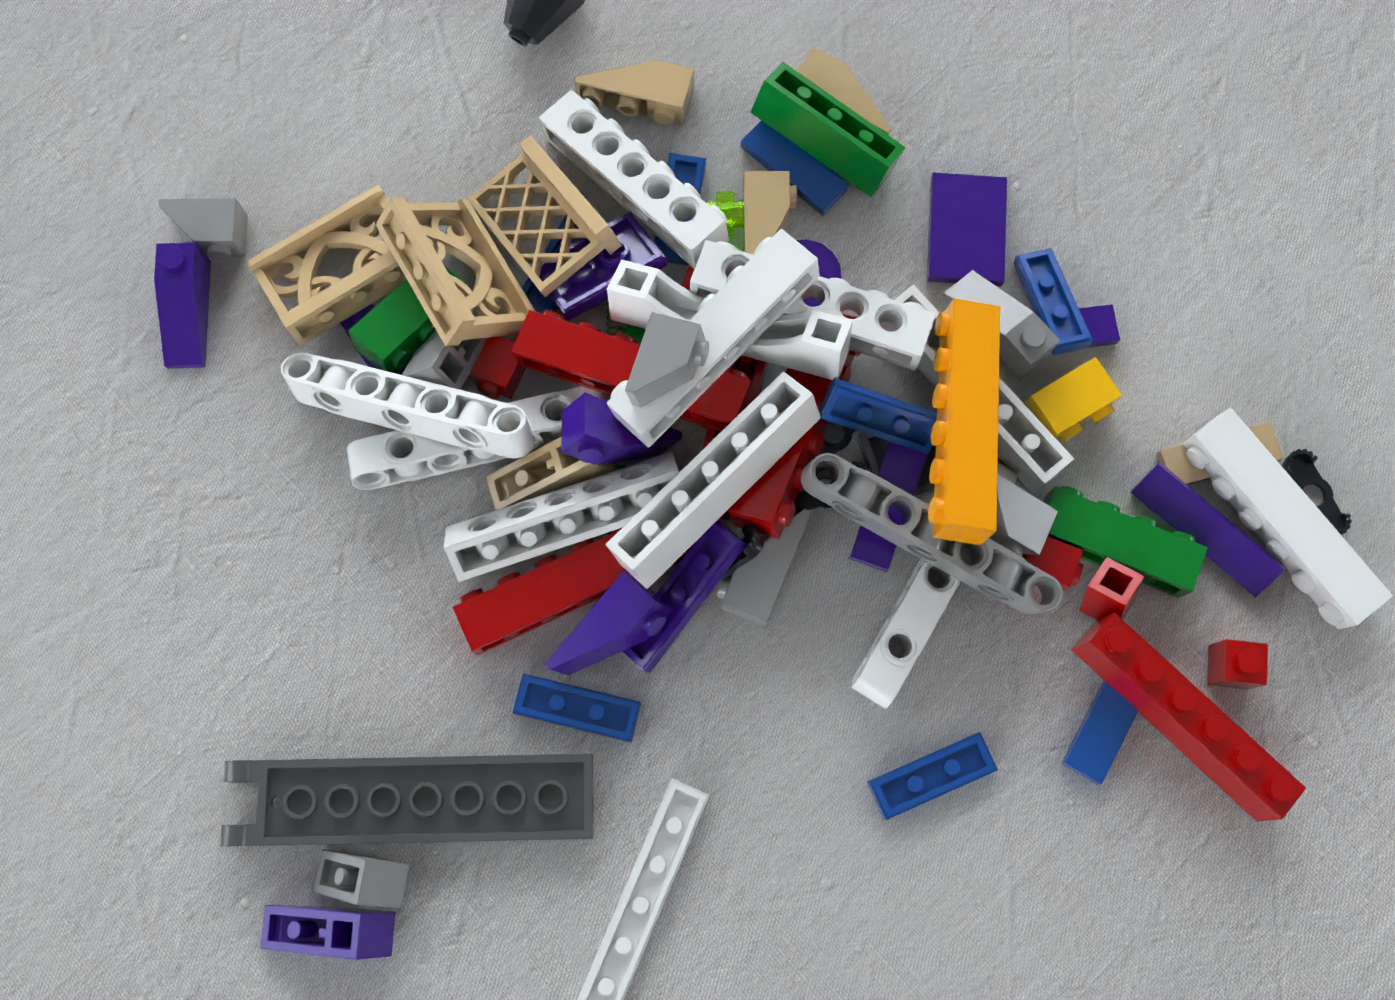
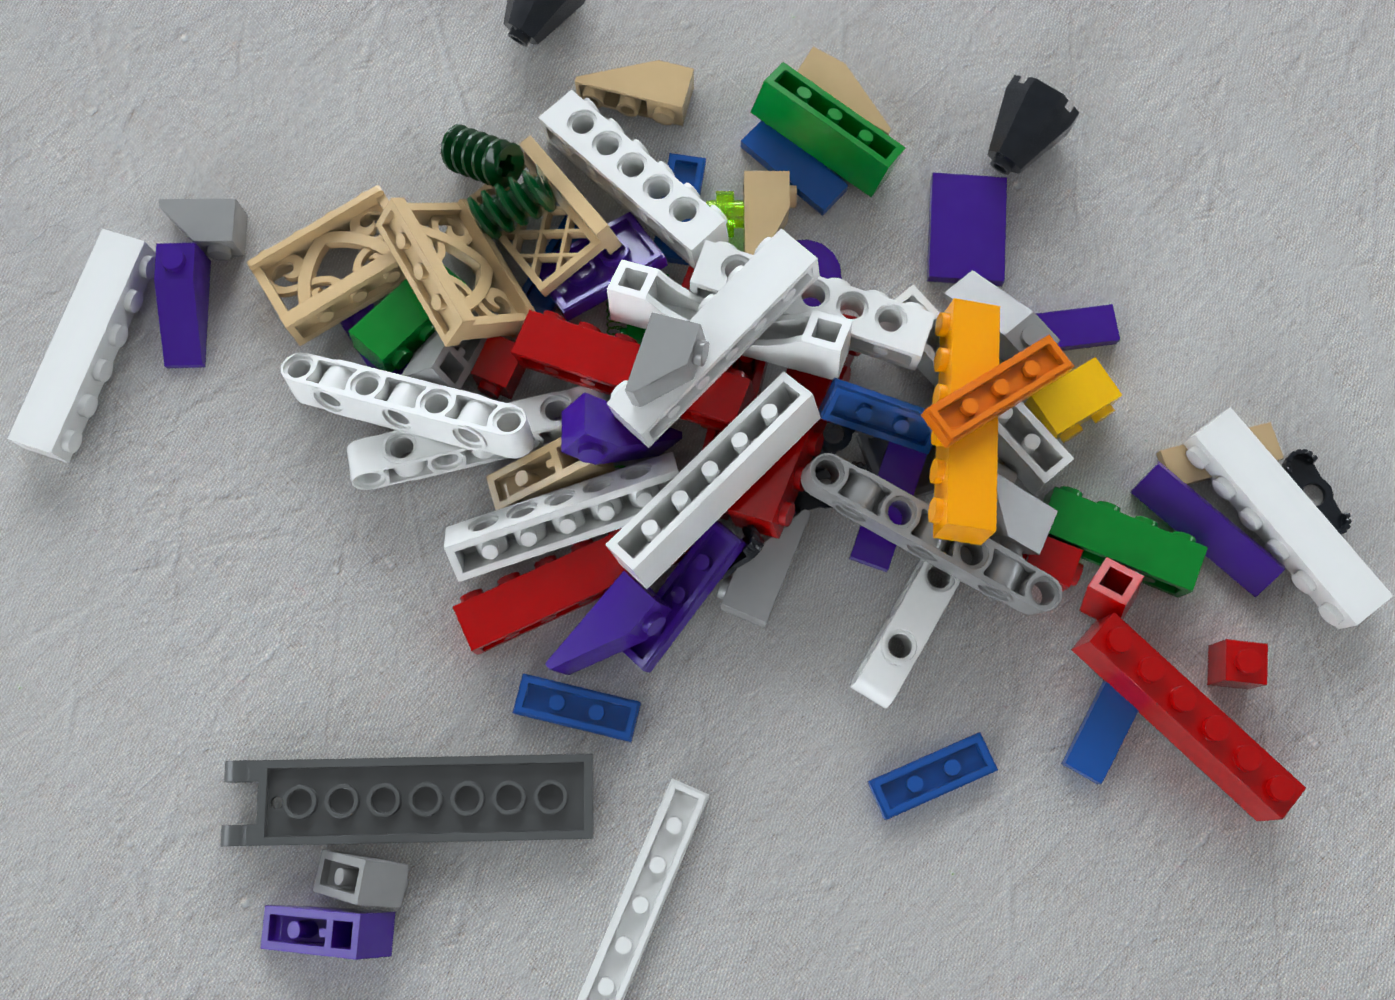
(84, 346): none -> white brick
(481, 156): none -> dark green piece
(513, 204): none -> dark green piece
(997, 391): none -> orange tile
(1028, 124): none -> black cone
(1052, 299): blue tile -> none

